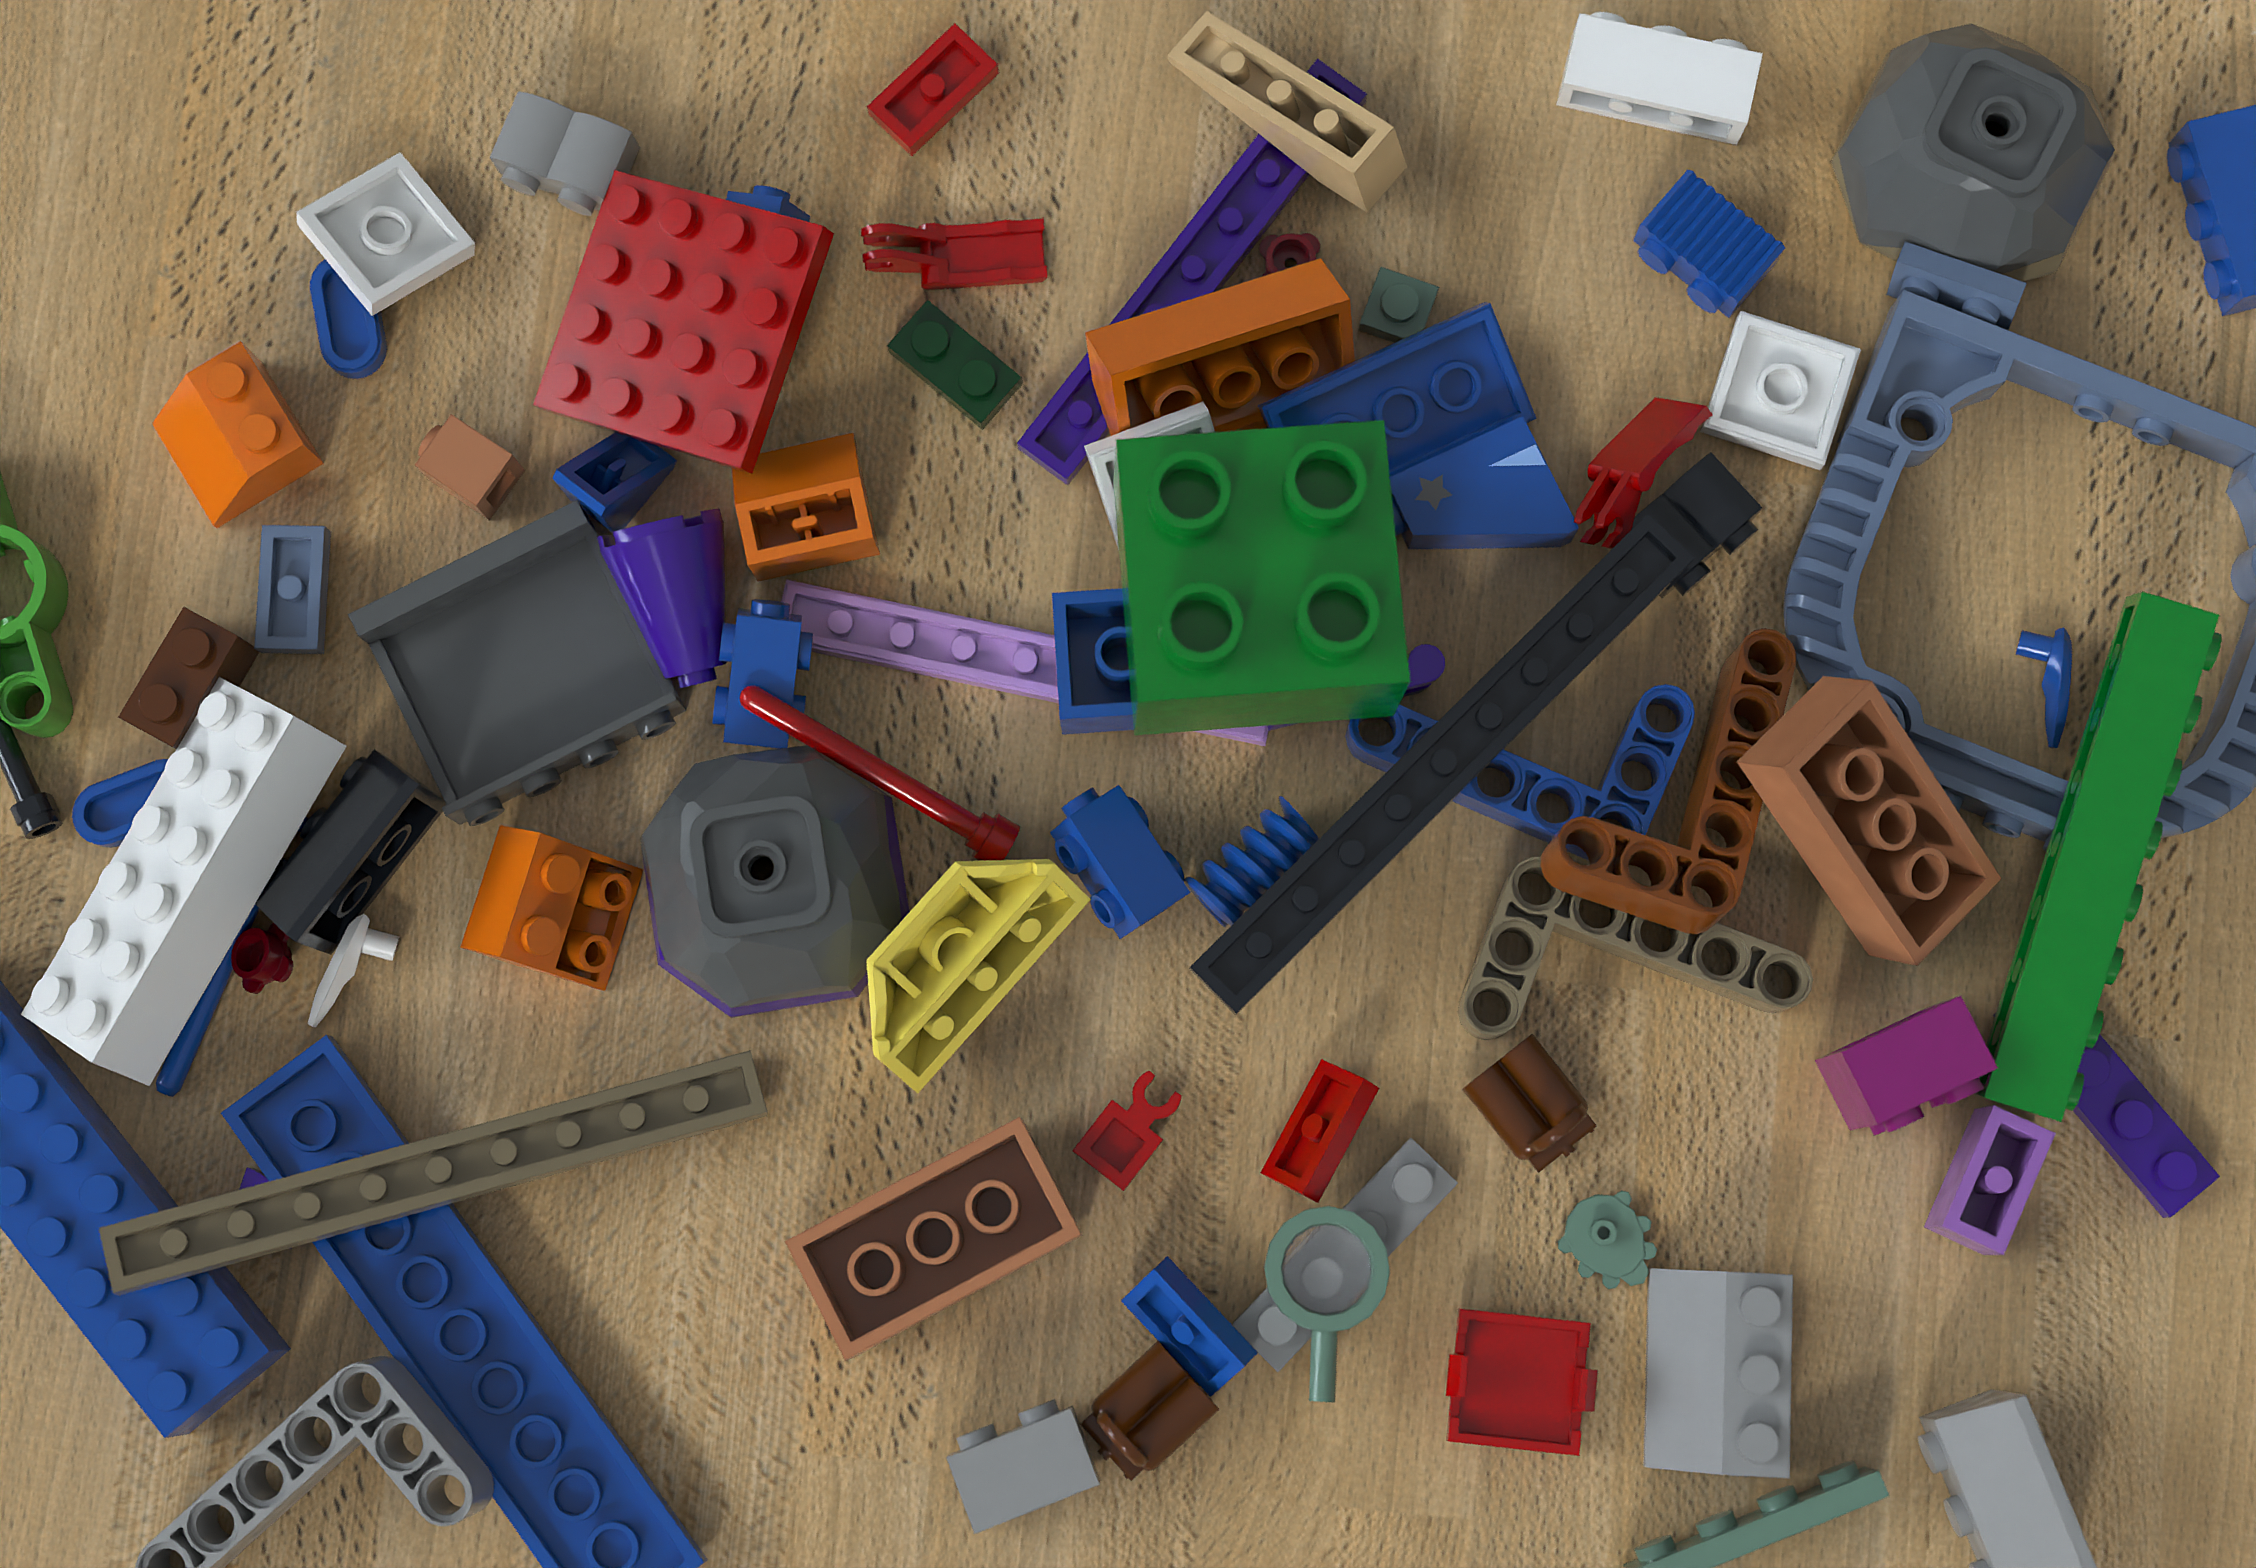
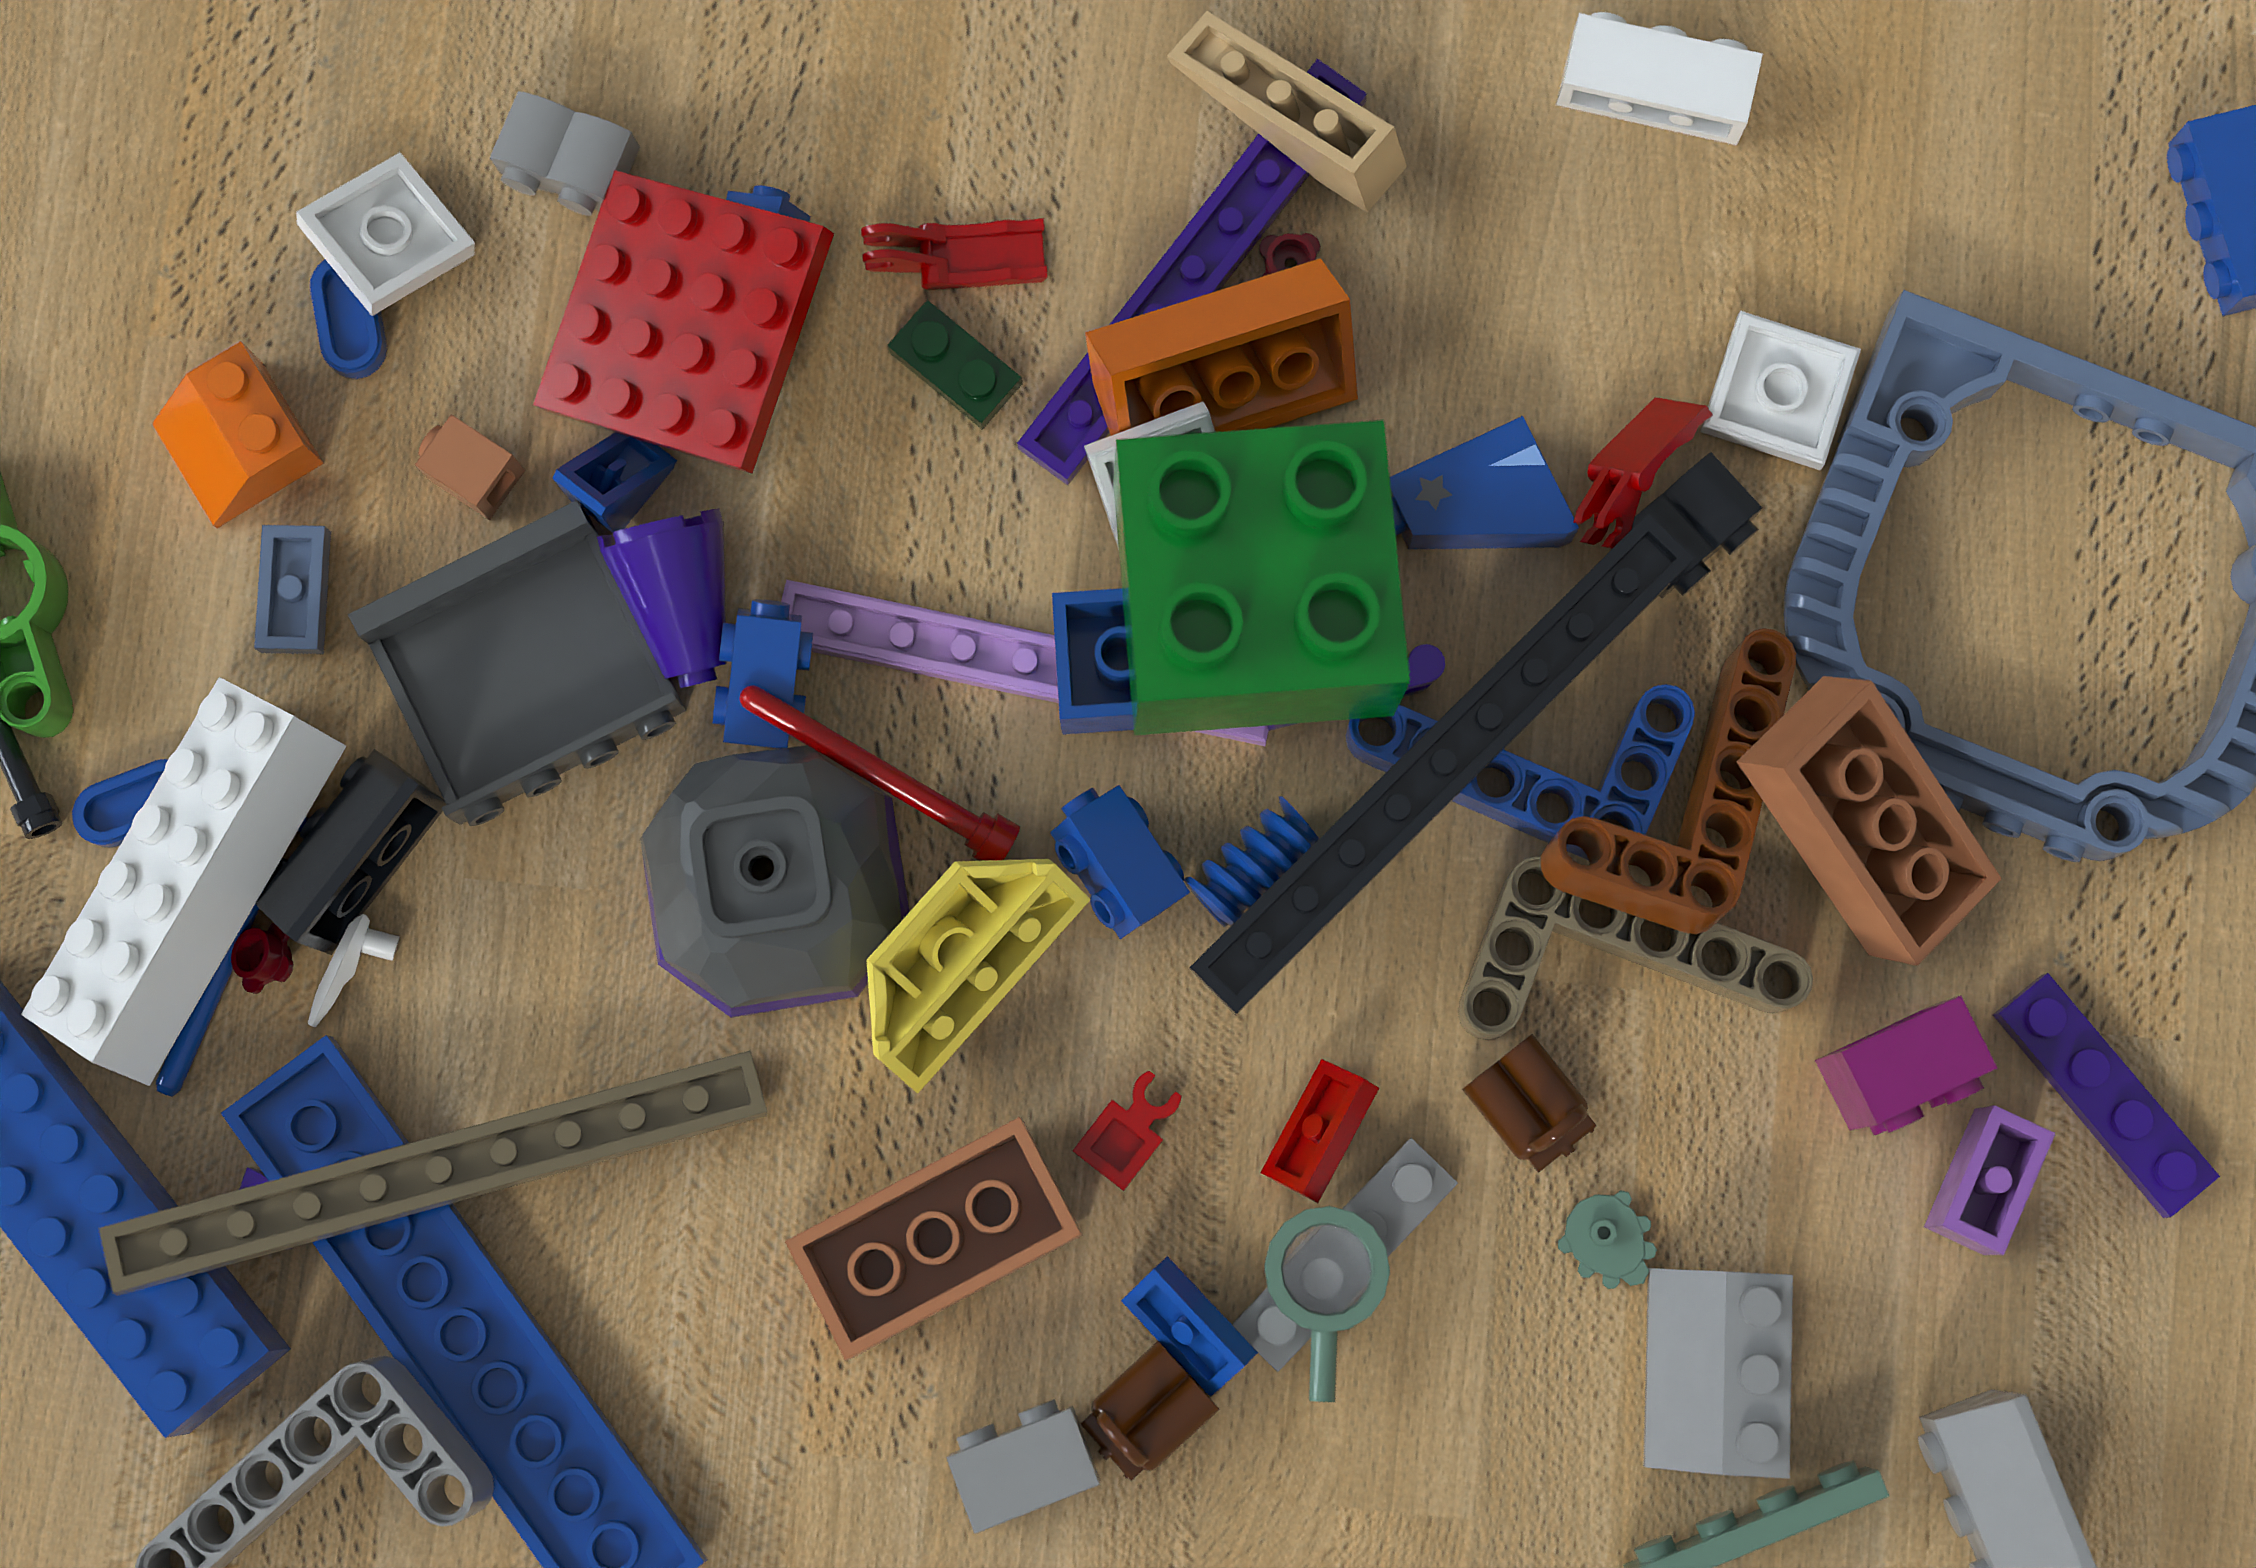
(184, 675): reddish brown brick -> none
(552, 907): orange slope -> none
(804, 508): orange slope -> none
(933, 89): red plate -> none
(1397, 306): sand green plate -> none
(1426, 388): blue tile -> none
(1519, 1382): red piece -> none
(1707, 245): blue brick -> none
(1935, 177): dark grey rock -> none
(1956, 285): sand blue plate -> none
(2056, 678): blue bar -> none
(2097, 853): green brick -> none

